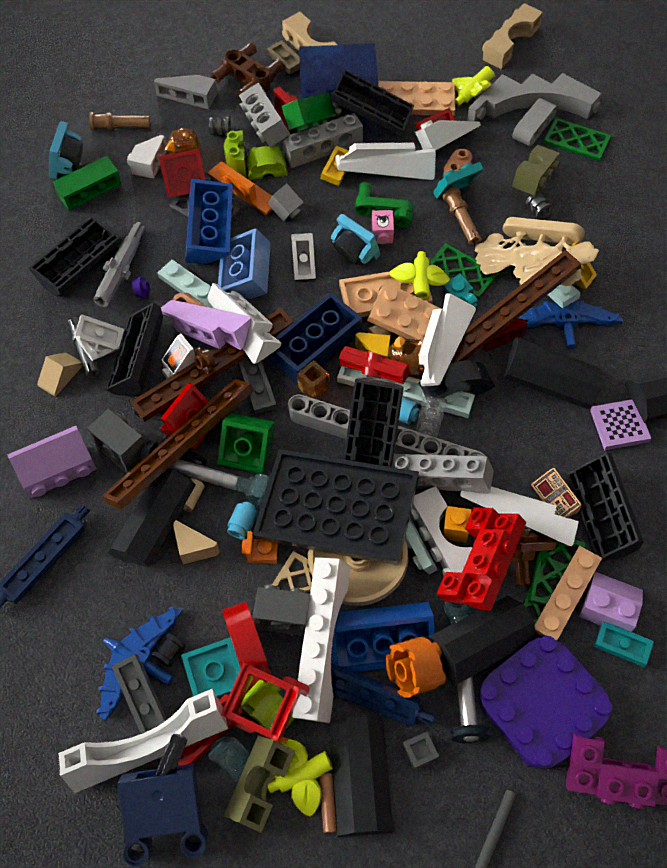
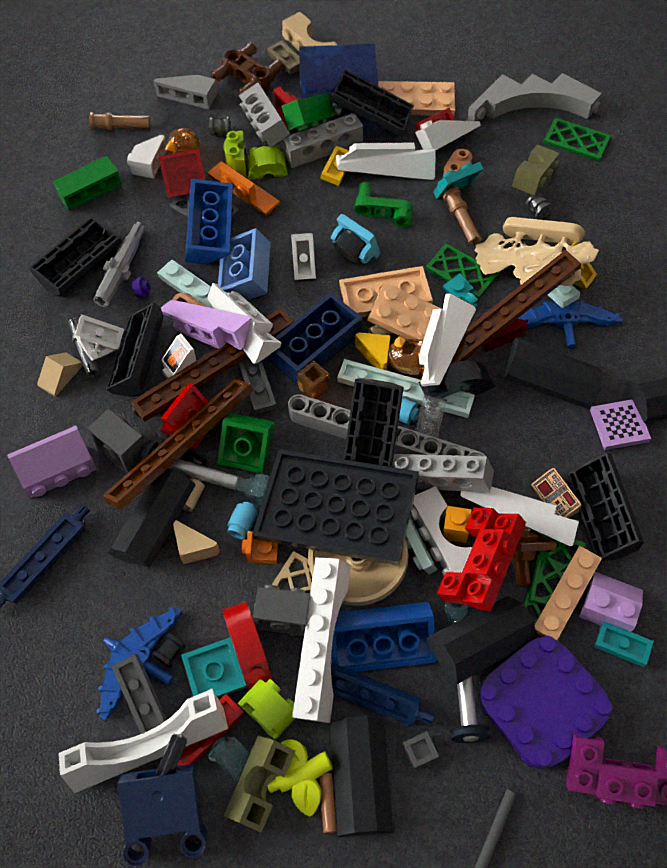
(64, 151): medium azure piece -> none
(204, 360): reddish brown plate -> none
(239, 690): red piece -> none
(285, 203): light grey brick -> none
(374, 364): red piece -> none
(383, 226): bright pink brick -> none
(415, 666): orange brick -> none
(420, 275): neon yellow plant -> none
(471, 87): neon yellow plant -> none
(522, 23): tan arch -> none
(534, 122): light grey beam -> none

